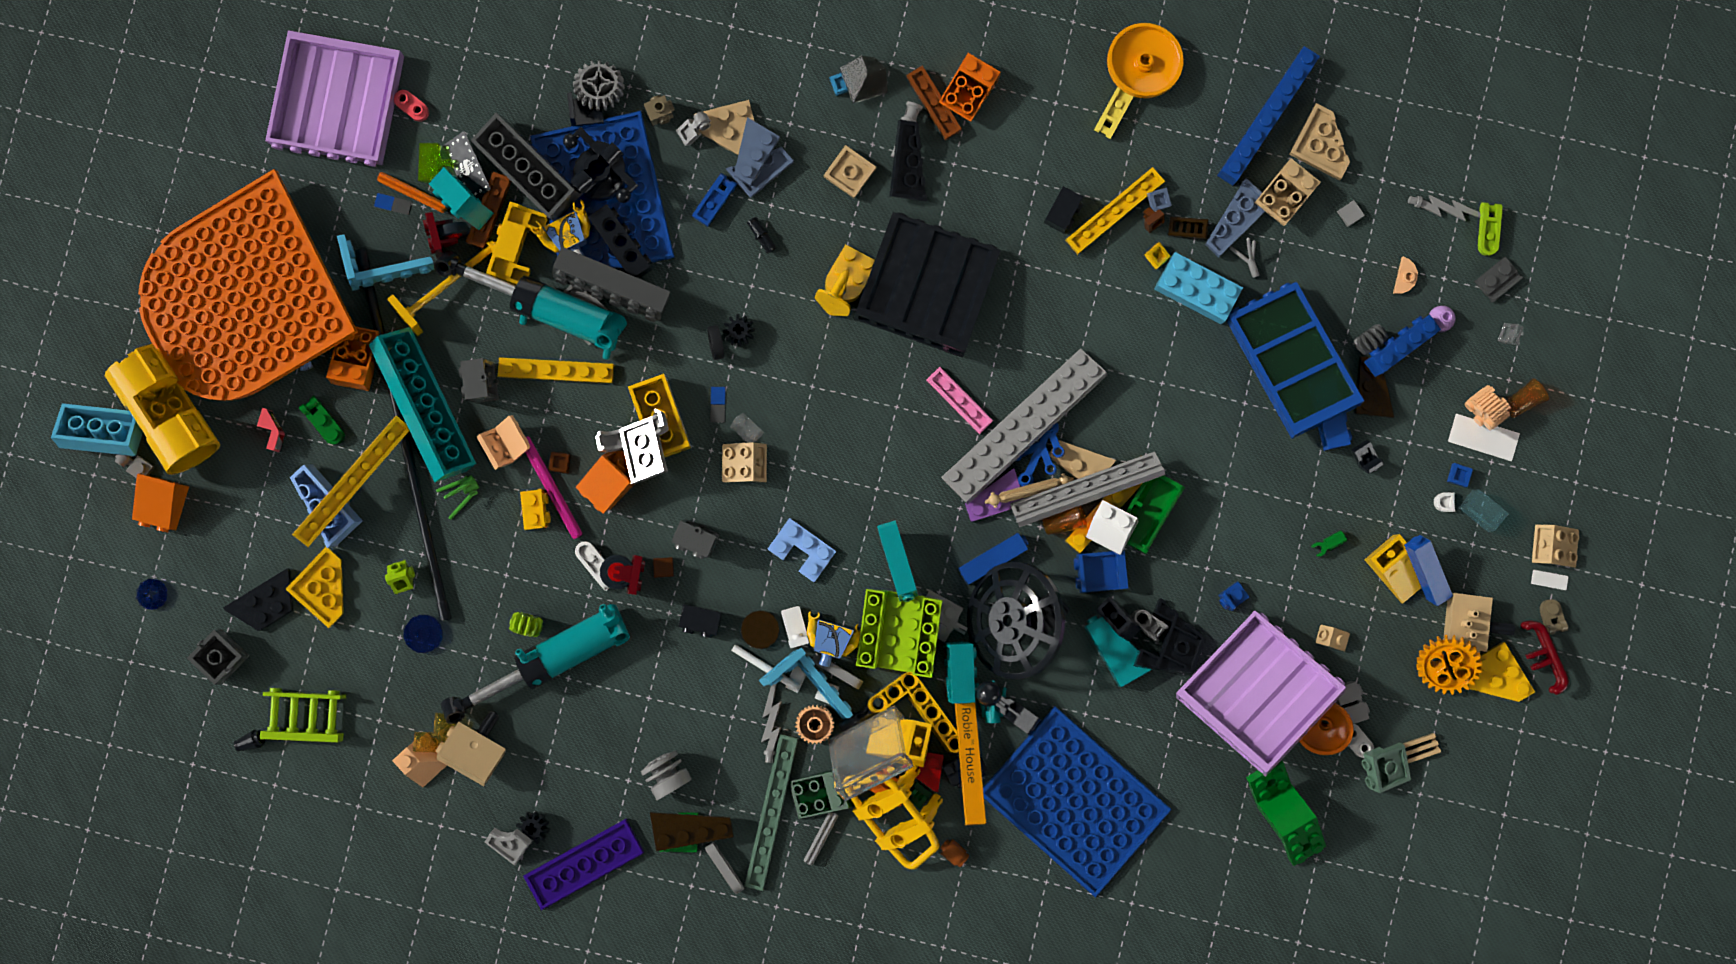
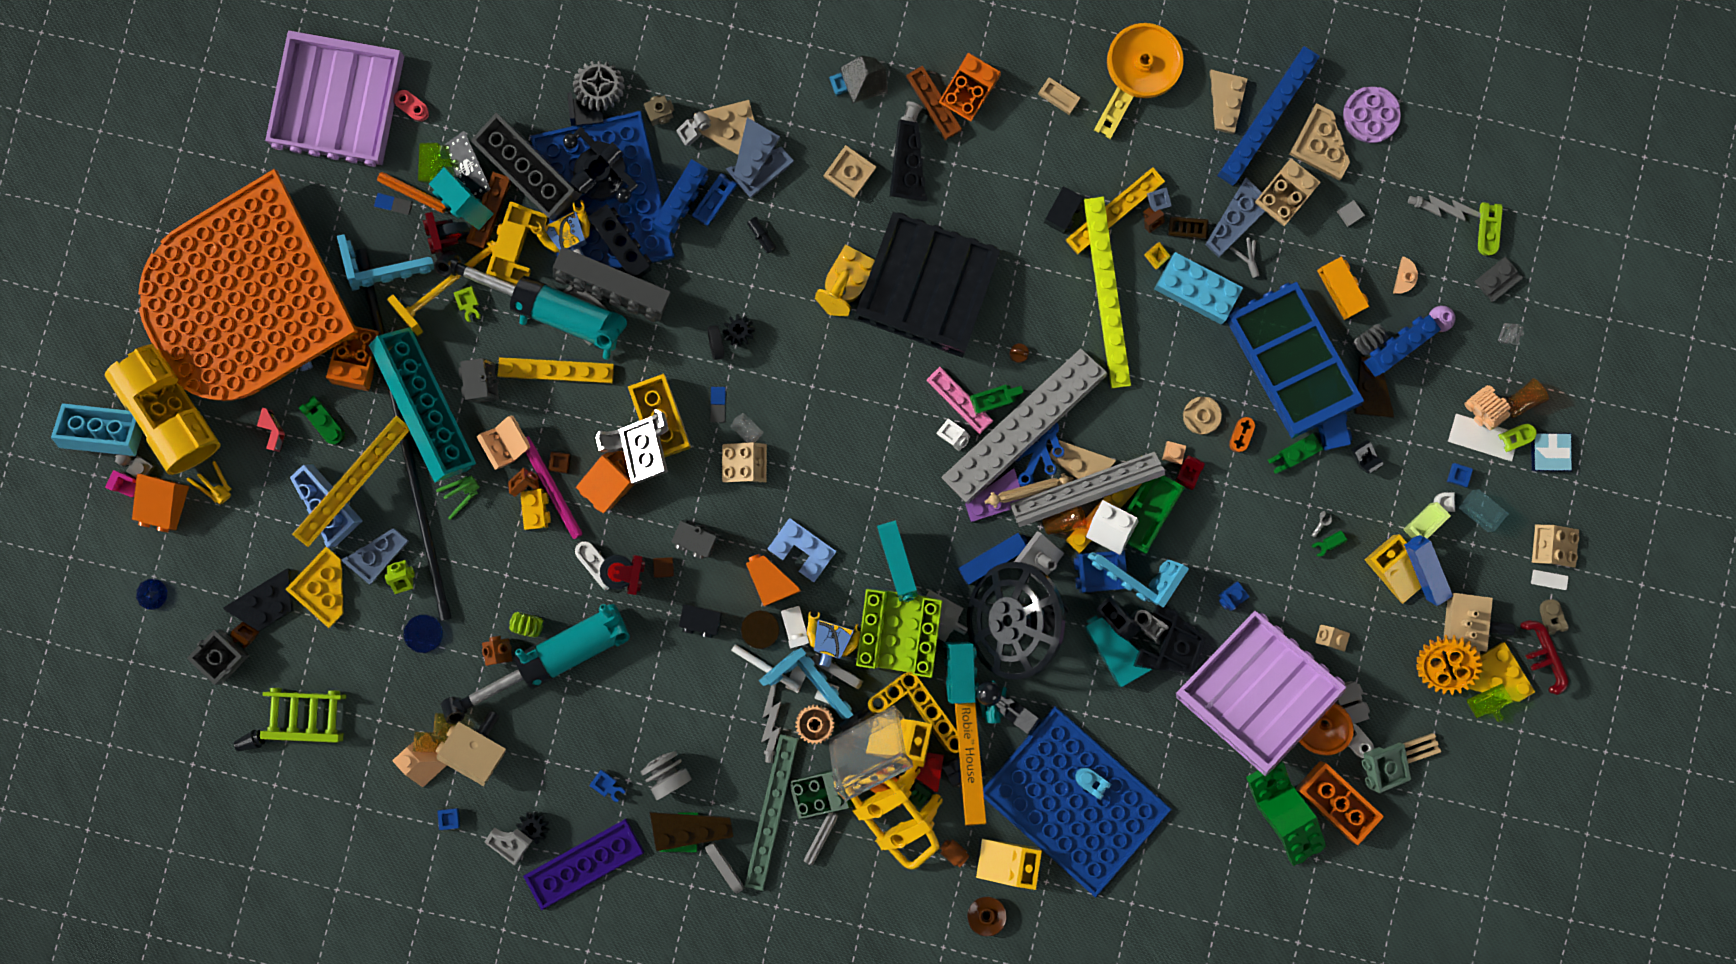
(122, 483): none -> dark pink panel
(219, 493): none -> yellow plant
(244, 634): none -> reddish brown tile
(374, 558): none -> sand blue wing
(448, 819): none -> blue plate
(467, 301): none -> lime plate
(497, 651): none -> dark orange brick
(521, 480): none -> dark orange bracket
(604, 784): none -> blue plate
(679, 199): none -> blue brick
(770, 580): none -> orange slope
(954, 435): none -> white bracket
(988, 926): none -> reddish brown dish
(994, 398): none -> green hinge
(1009, 863): none -> yellow slope
(1019, 353): none -> reddish brown tile
(1041, 554): none -> light grey tile
(1059, 96): none -> tan tile
(1086, 778): none -> medium azure plate
(1107, 292): none -> neon yellow plate
(1159, 588): none -> medium azure bracket
(1174, 452): none -> light nougat plate
(1189, 472): none -> dark red bracket
(1202, 415): none -> tan tile
(1227, 99): none -> tan wing
(1245, 437): none -> orange beam
(1297, 452): none -> green hinge
(1323, 522): none -> light grey hand
(1343, 287): none -> light orange brick
(1351, 802): none -> orange brick
(1371, 114): none -> lavender tile
(1427, 521): none -> yellowish green panel
(1490, 702): none -> clear neon green plate
(1523, 434): none -> lime plate
(1552, 452): none -> tile

